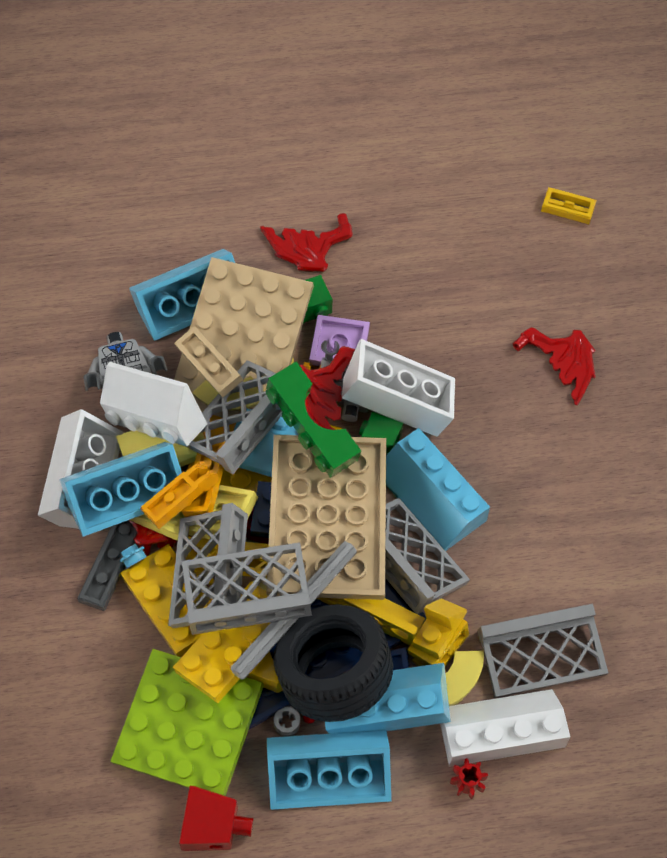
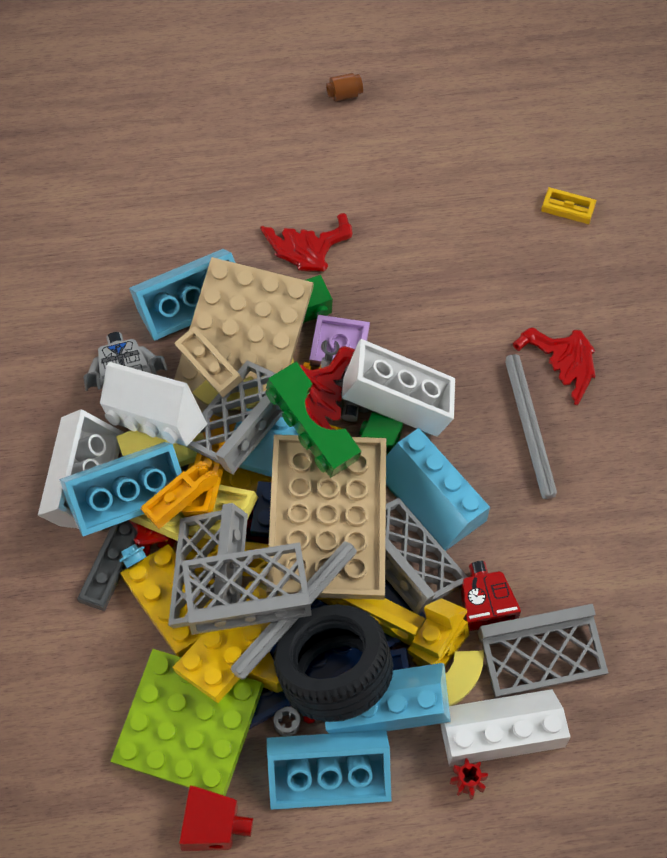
(344, 86): none -> dark orange brick
(487, 597): none -> red torso
(531, 427): none -> light grey axle

